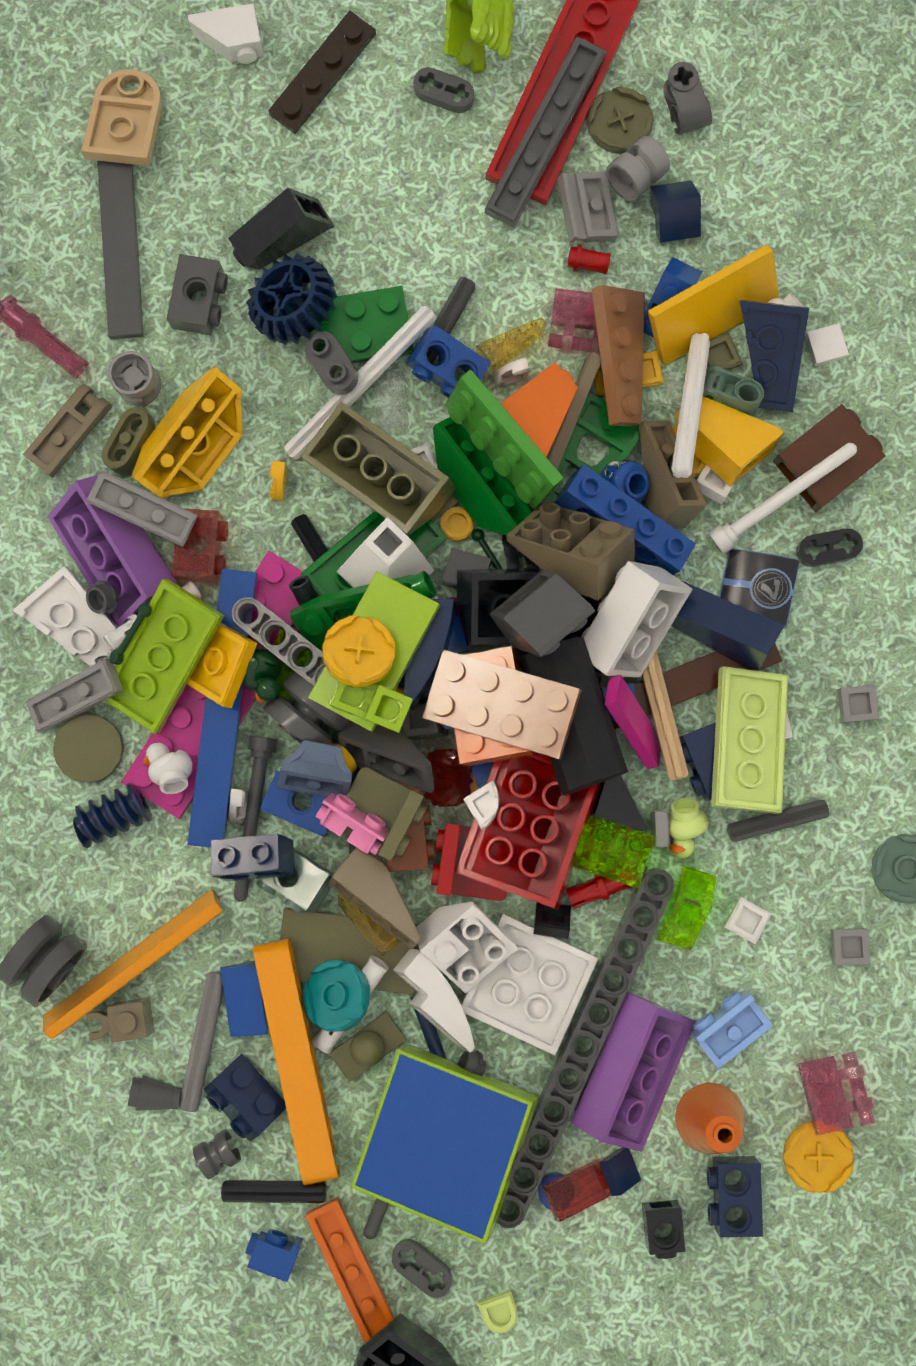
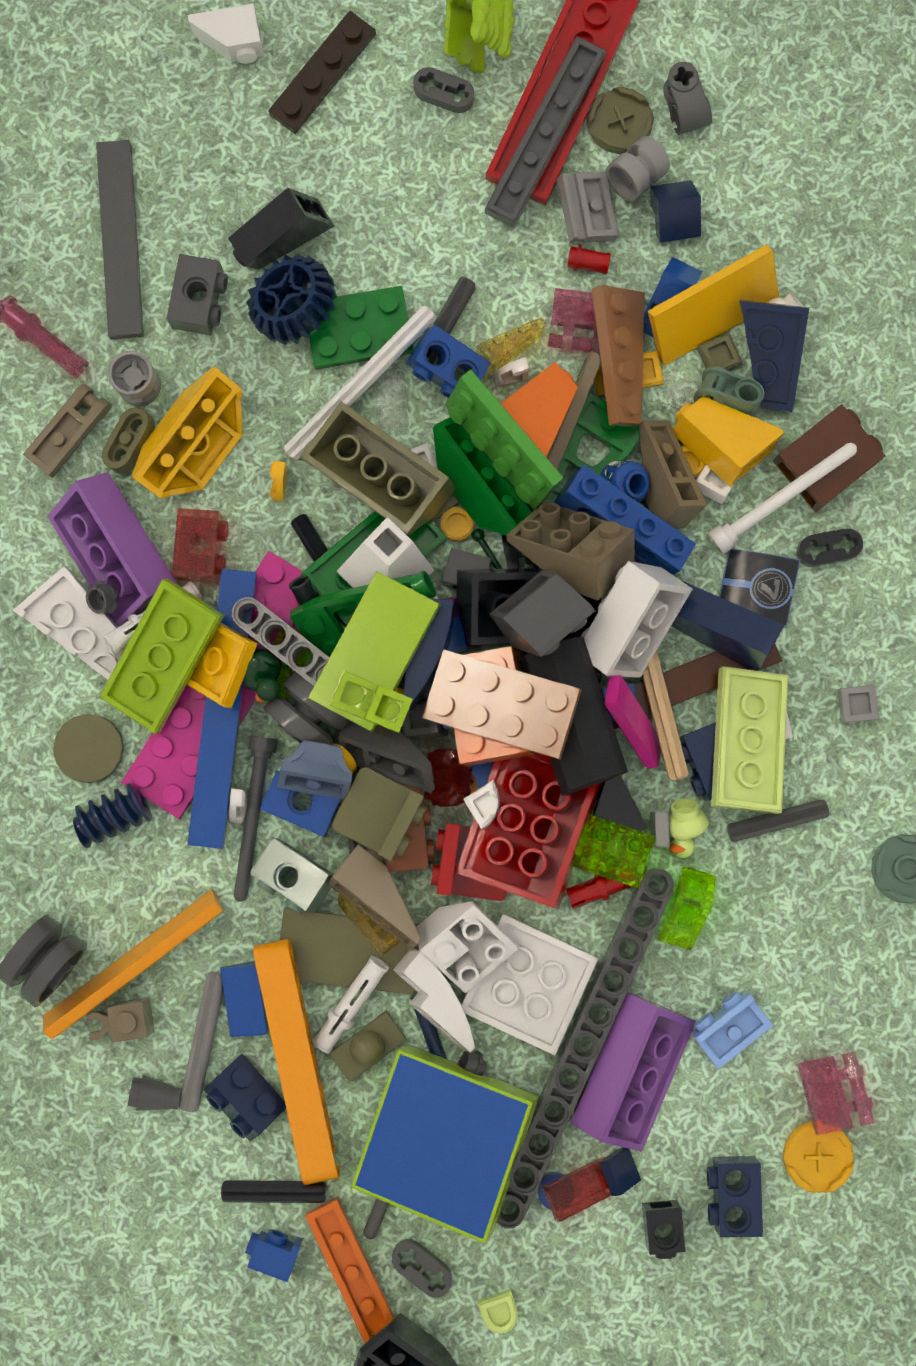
(74, 696): light grey tile -> none
(117, 656): dark green hinge -> none
(121, 122): tan tile -> none
(141, 508): light grey tile -> none
(168, 768): white animal -> none
(214, 1155): dark grey wheel -> none
(252, 857): brick -> none
(329, 361): dark grey plate -> none
(336, 995): teal tile -> none
(343, 813): bright pink hinge -> none
(358, 651): yellow tile -> none
(552, 921): black tile -> none
(690, 406): white axle -> none
(710, 1119): orange cone -> none
(747, 920): white tile -> none
(826, 344): white tile -> none
(850, 946): light grey plate -> none

